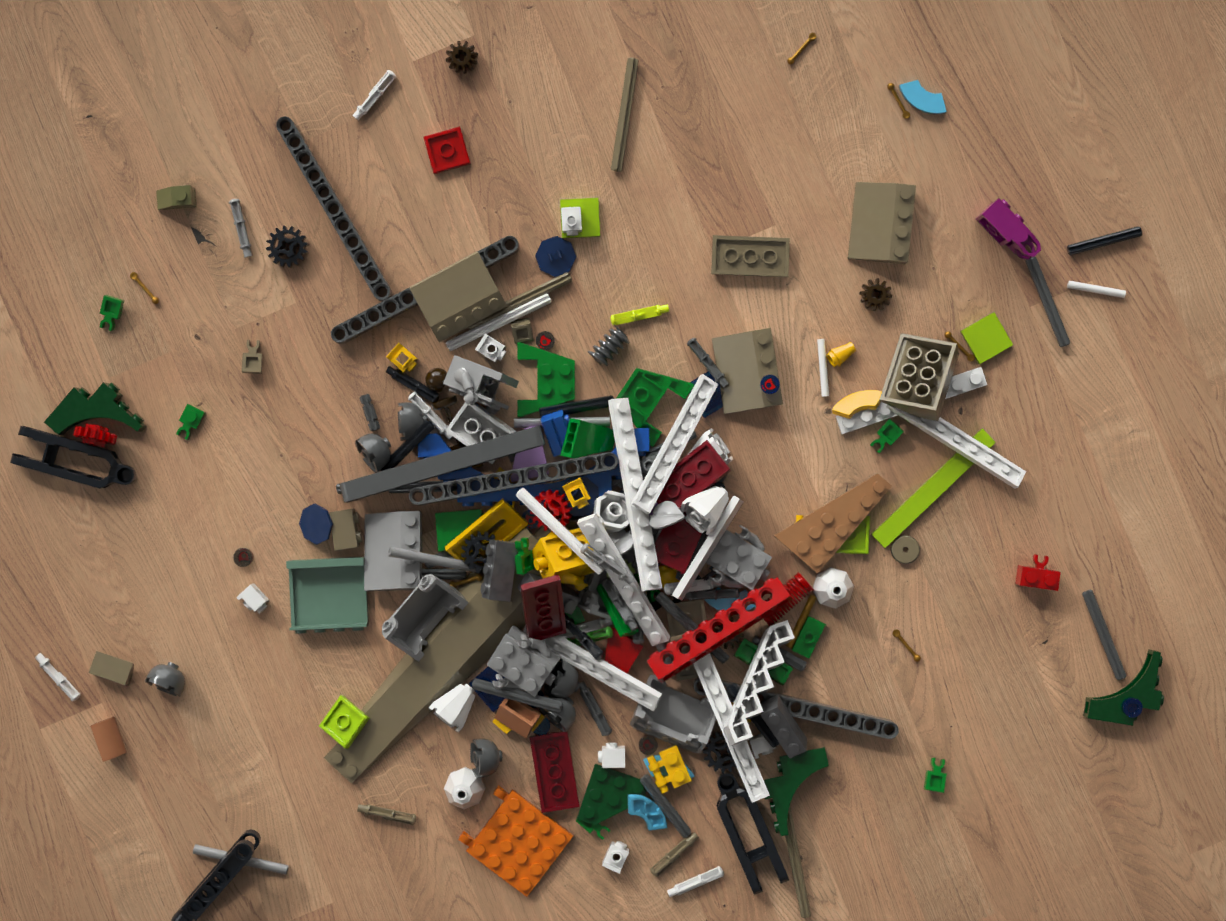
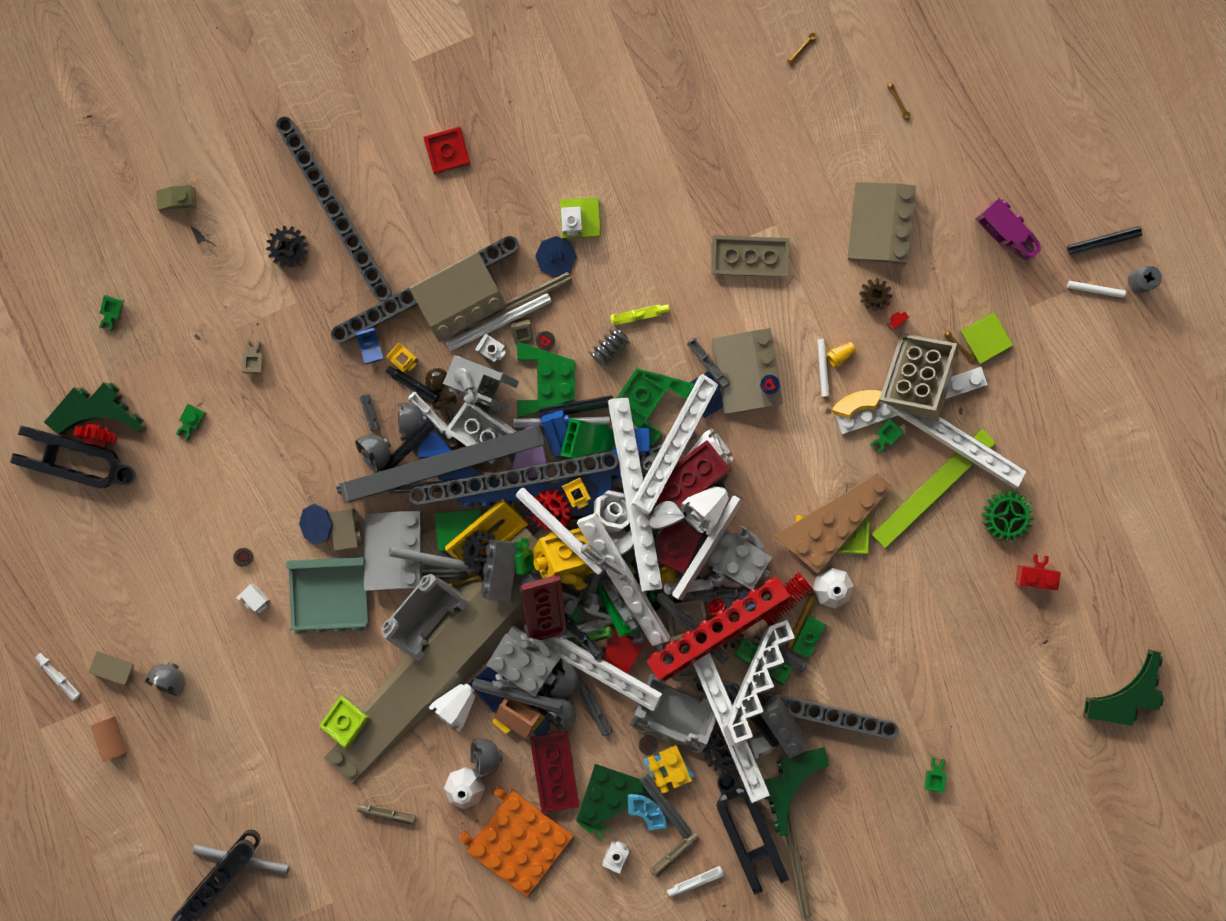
(134, 276): pearl gold hinge -> none
(240, 226): light grey piece -> none
(369, 346): none -> blue bracket
(375, 93): white piece -> none
(468, 60): dark brown gear -> none
(612, 756): white brick -> none
(624, 115): dark tan axle -> none
(716, 602): none -> red plate
(896, 633): pearl gold hinge -> none
(897, 319): none -> red plate
(897, 549): dark tan piece -> none
(922, 99): medium azure tile -> none
(1007, 524): none -> green gear
(1047, 301): dark grey axle -> none
(1104, 634): dark grey axle -> none
(1132, 707): clear blue tile -> none
(1144, 279): none -> dark grey piece

